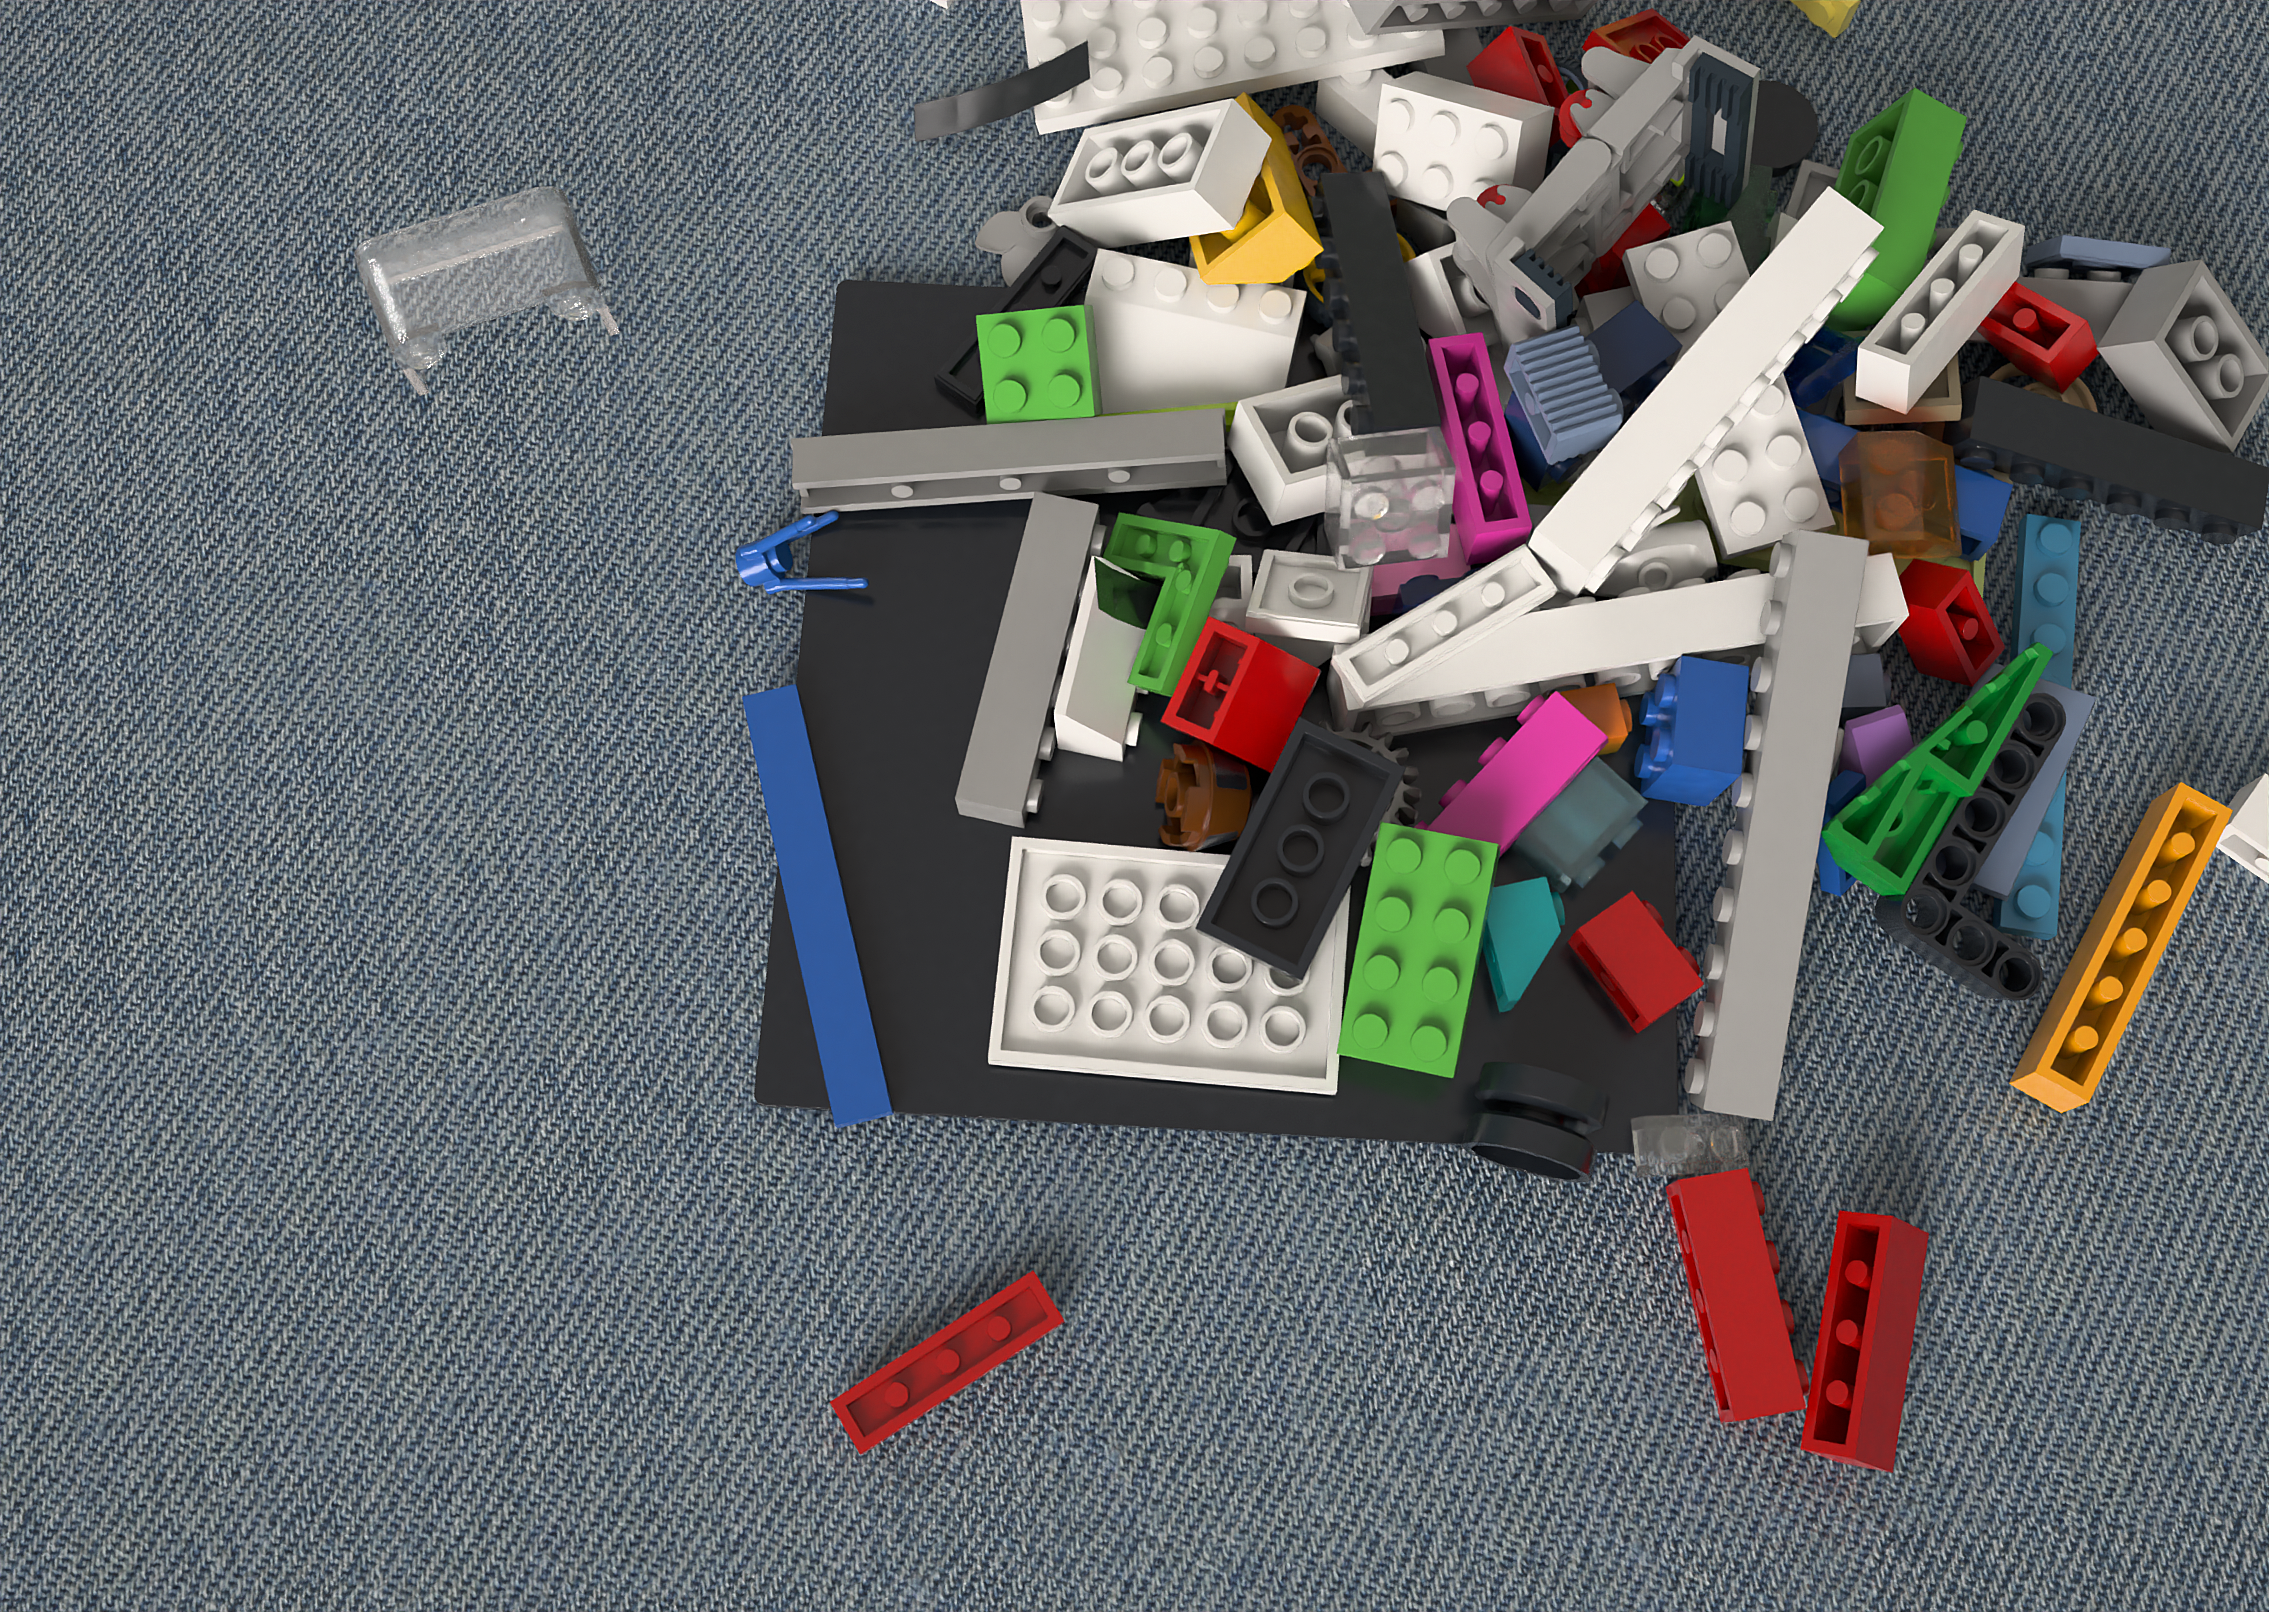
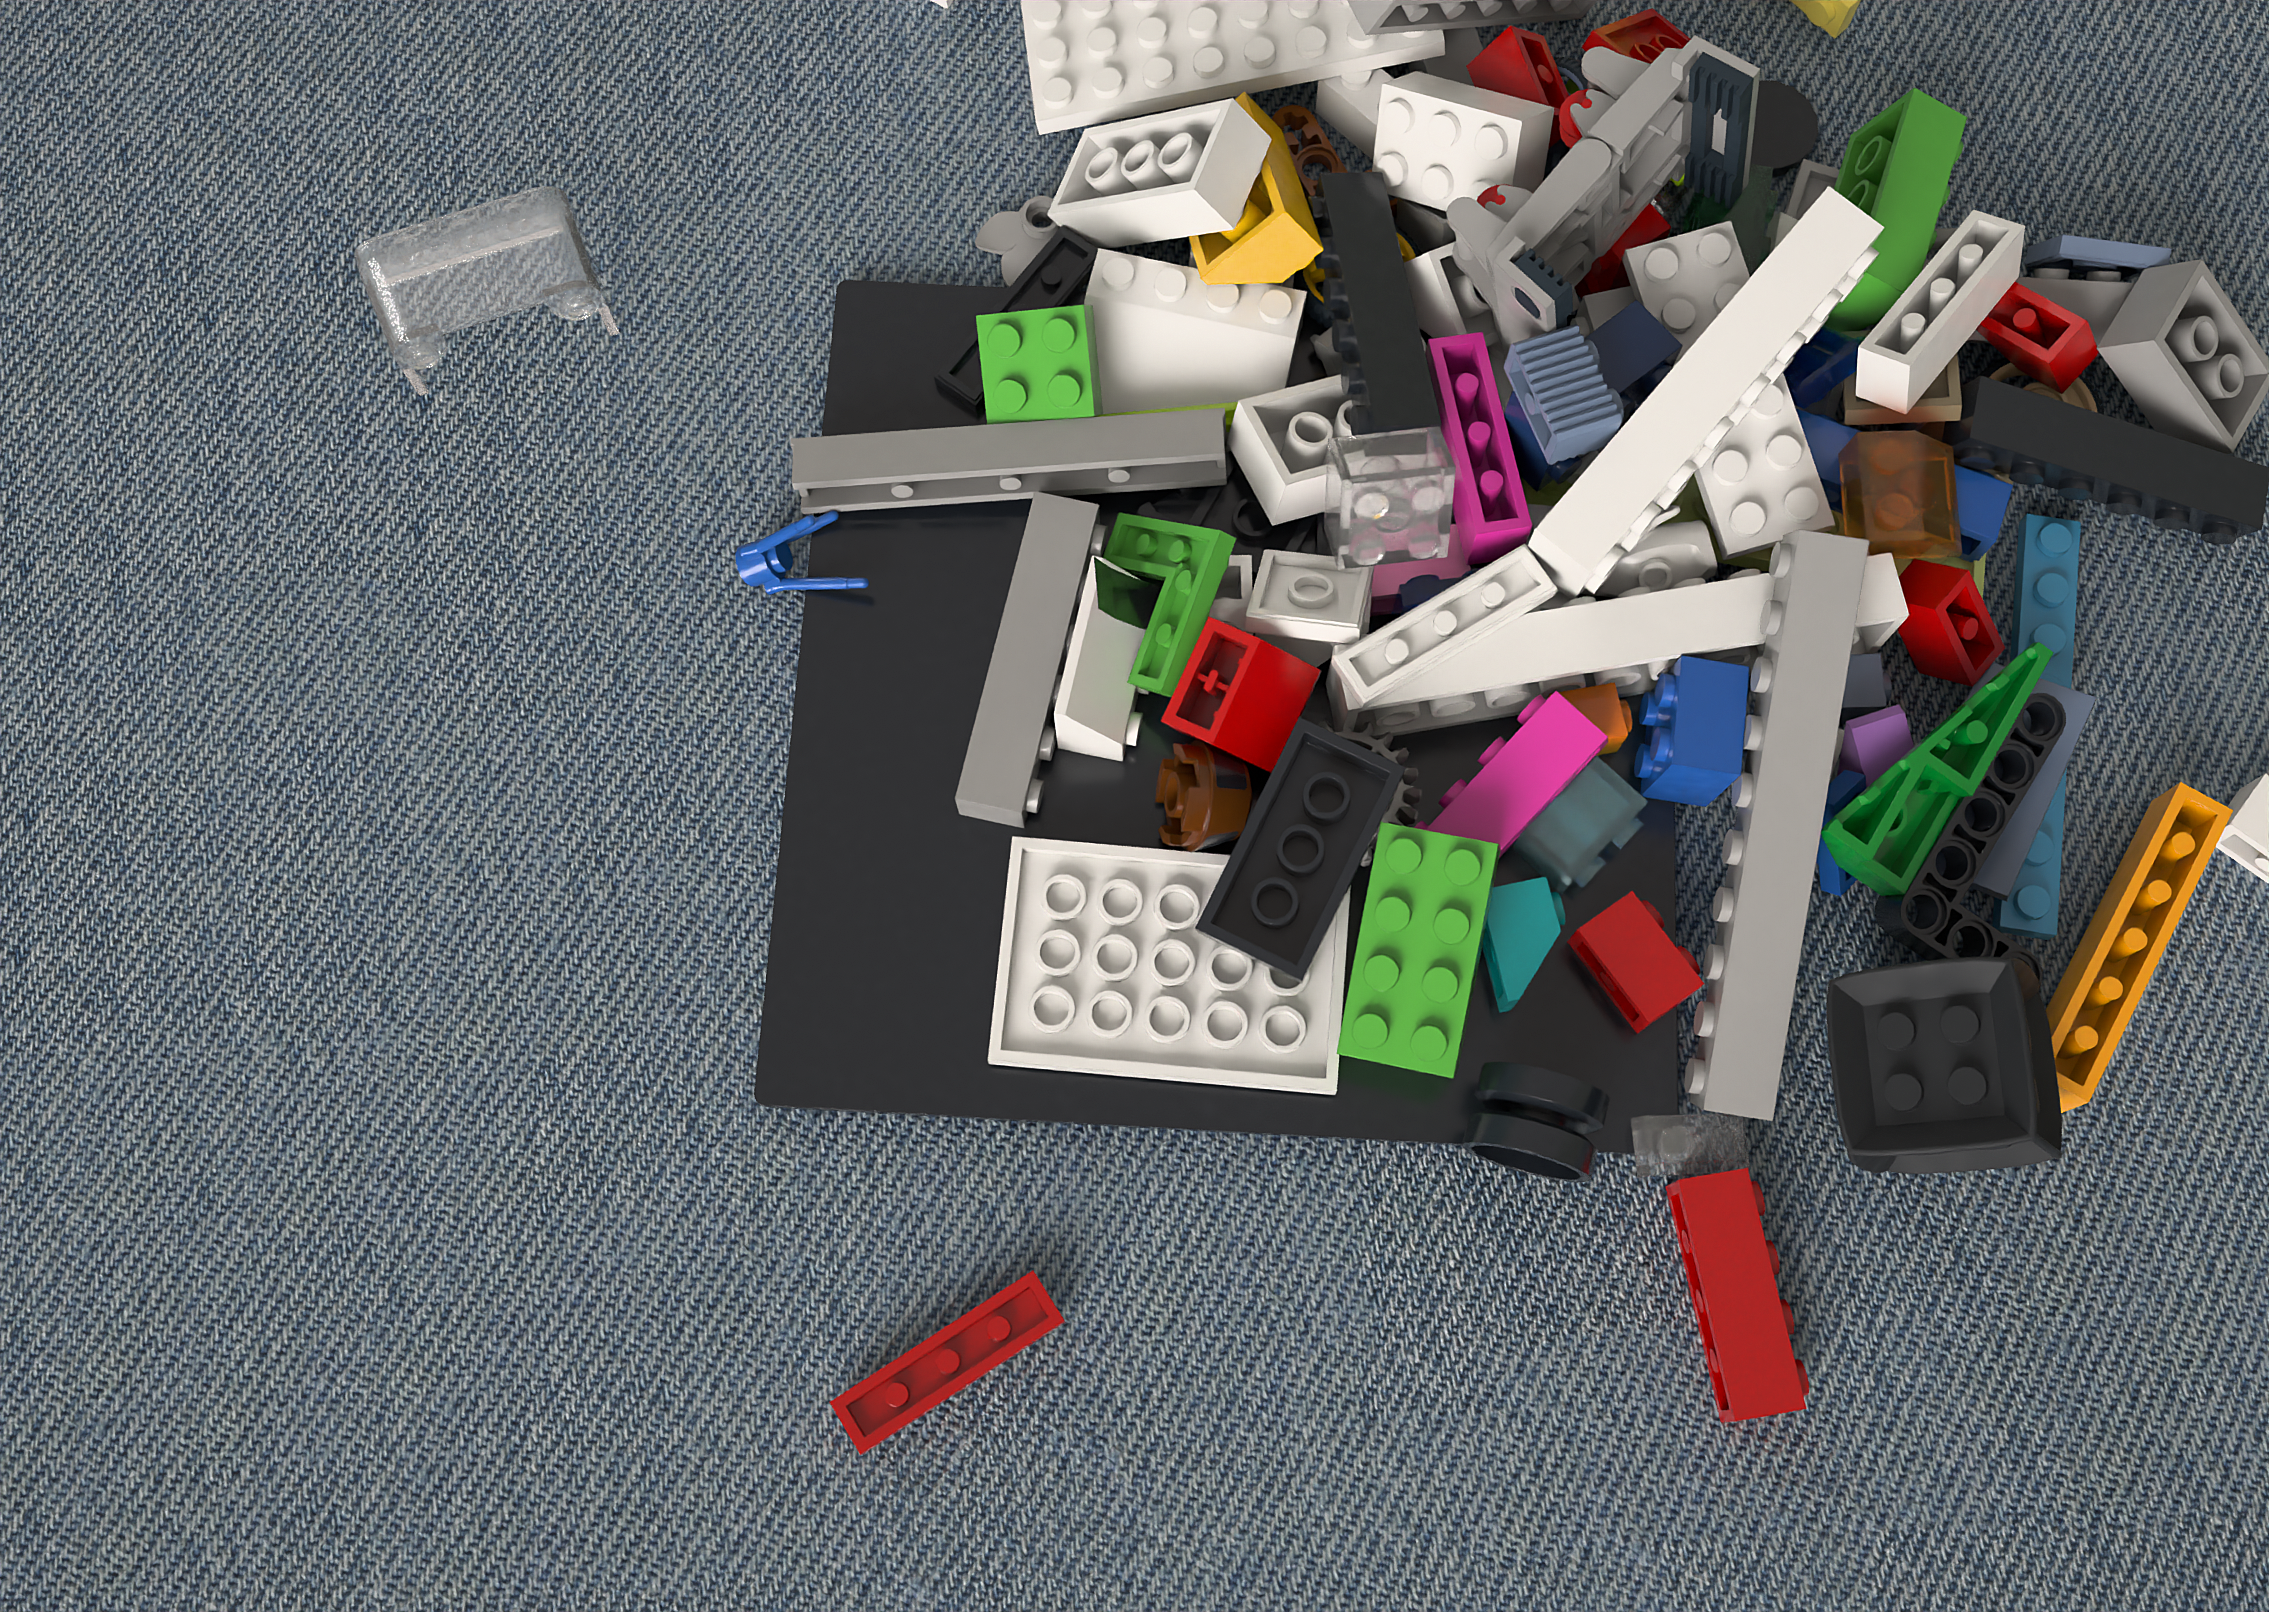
(817, 907): blue tile -> none
(1002, 98): black sticker -> none
(1865, 1340): red brick -> none
(1943, 1066): none -> black piece

